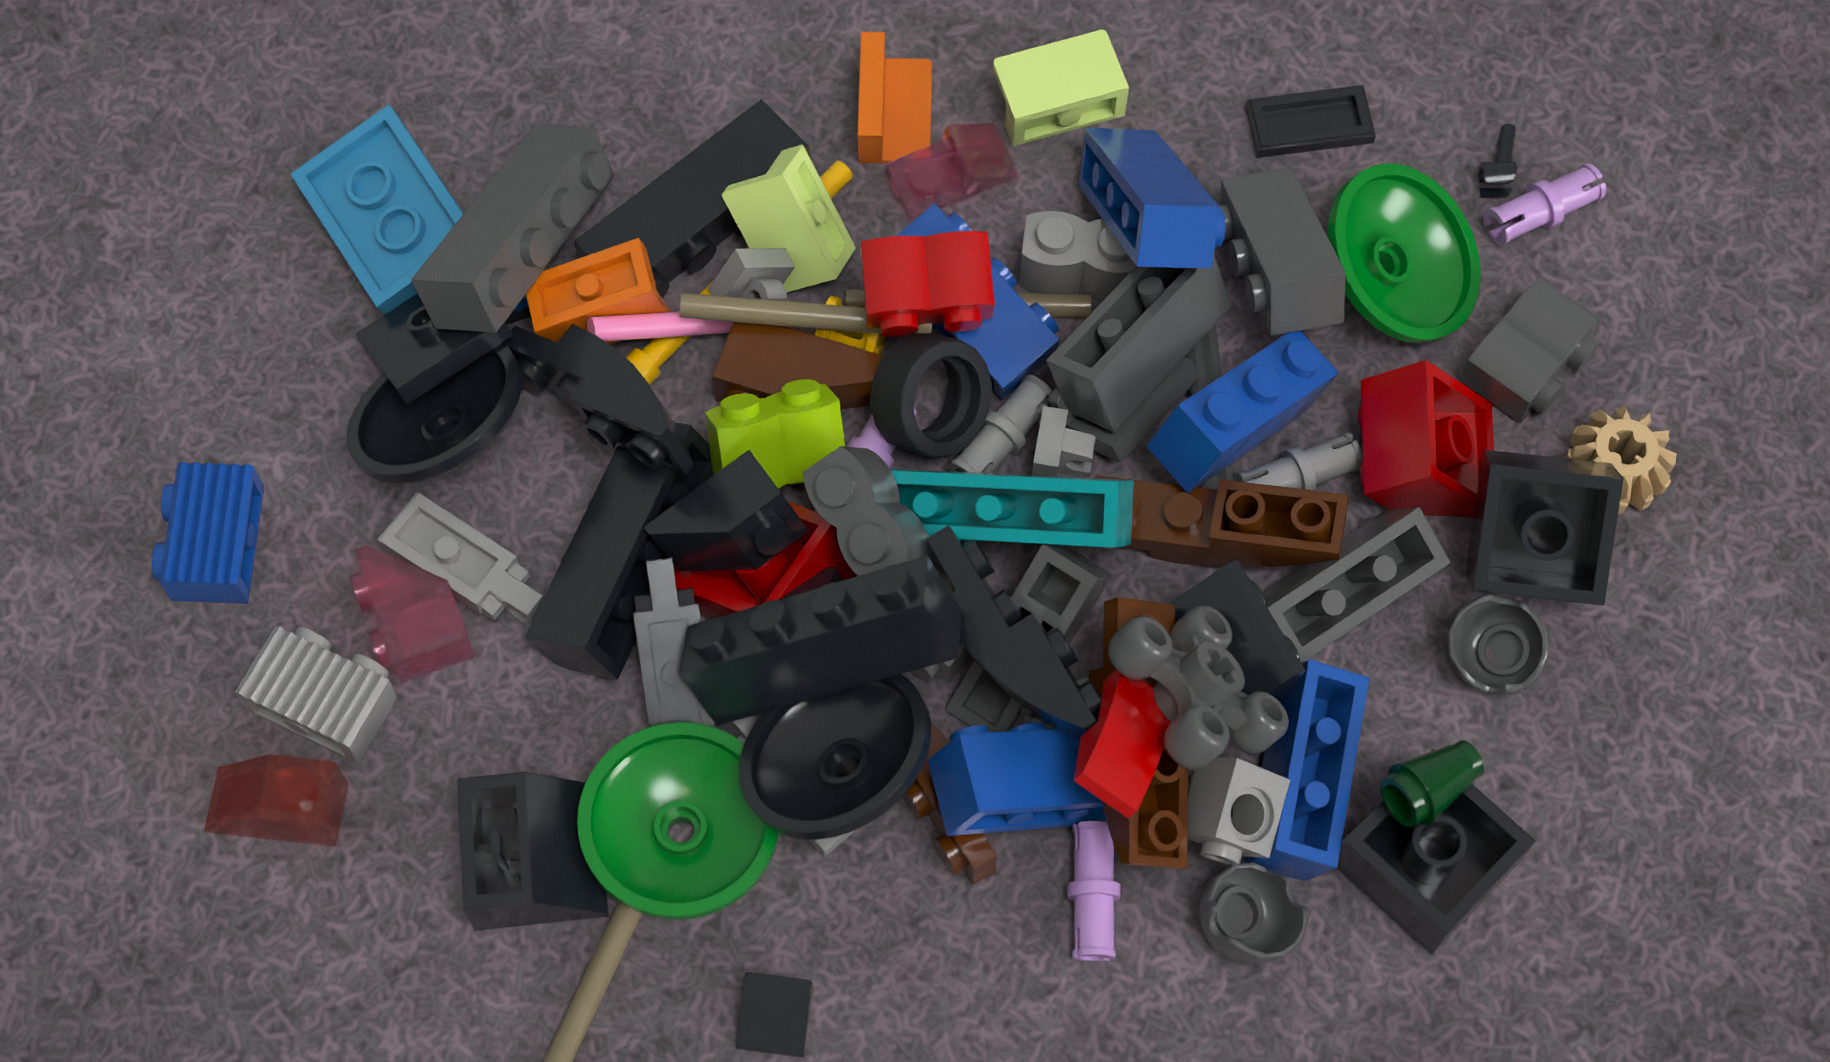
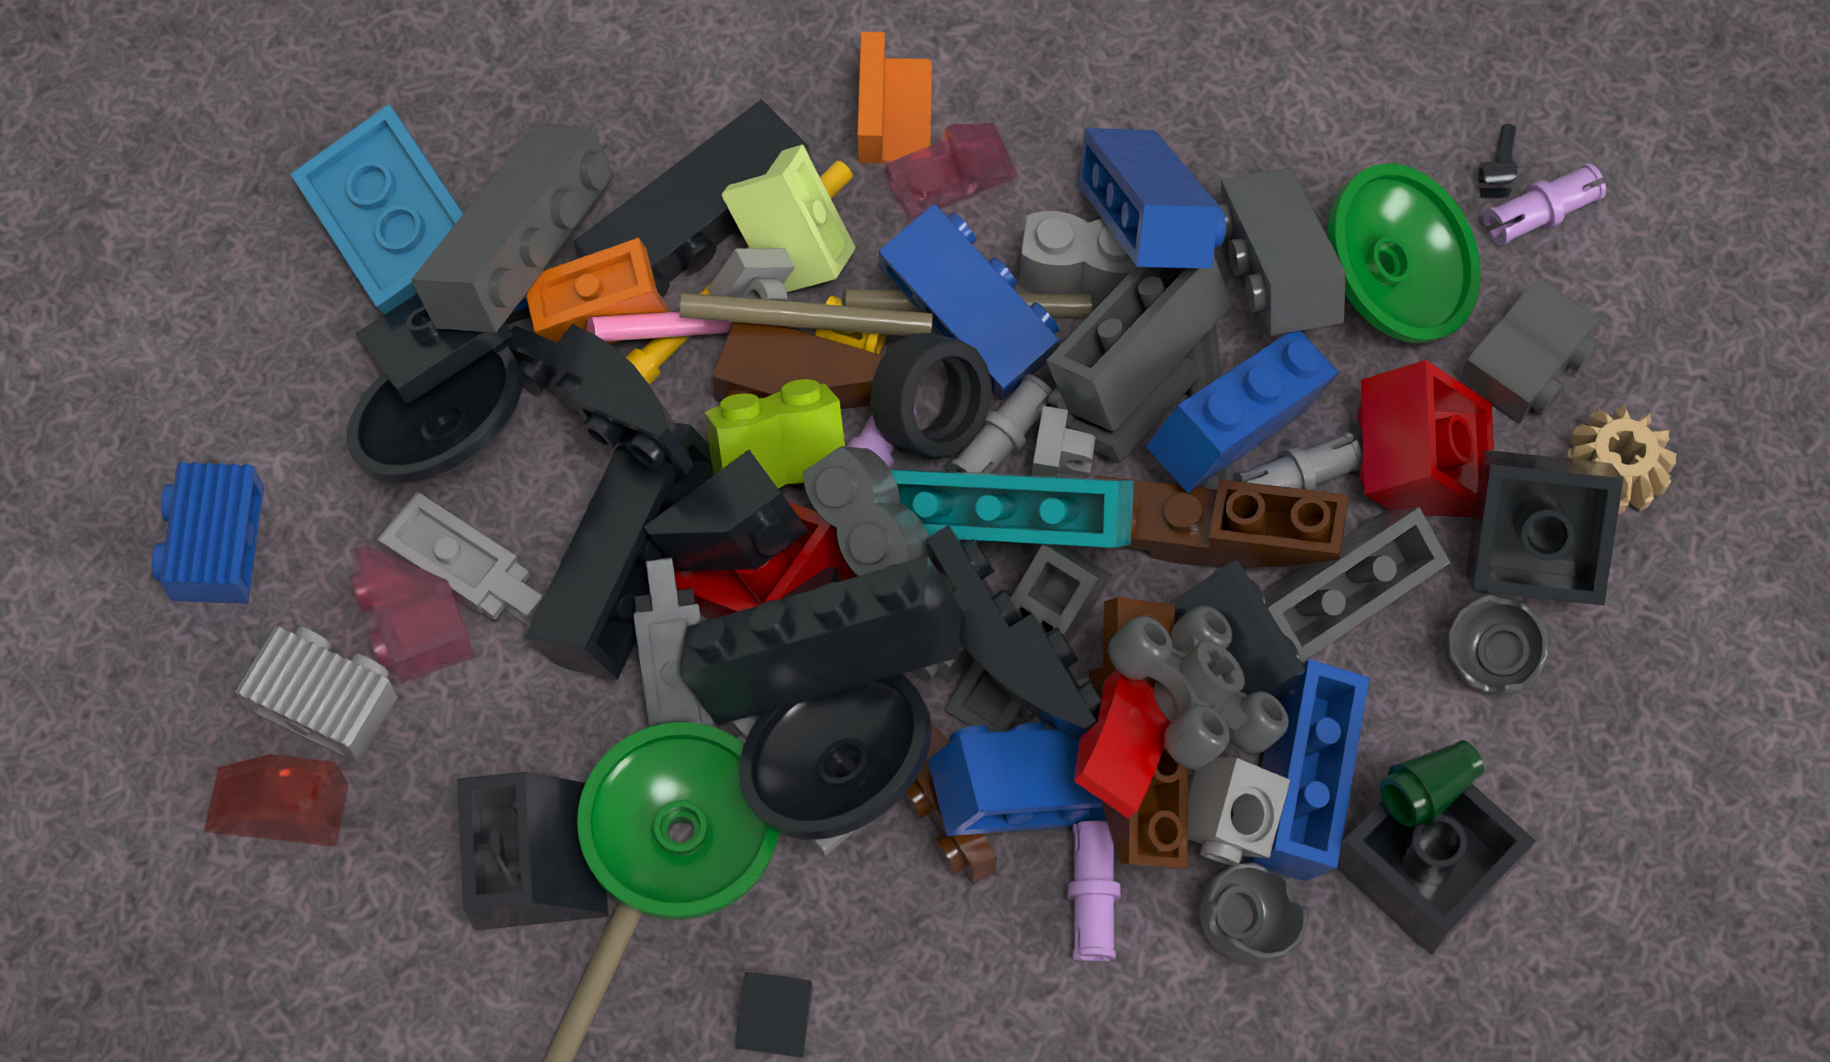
(927, 281): red brick -> none
(1061, 87): yellowish green panel -> none
(1310, 121): black tile -> none

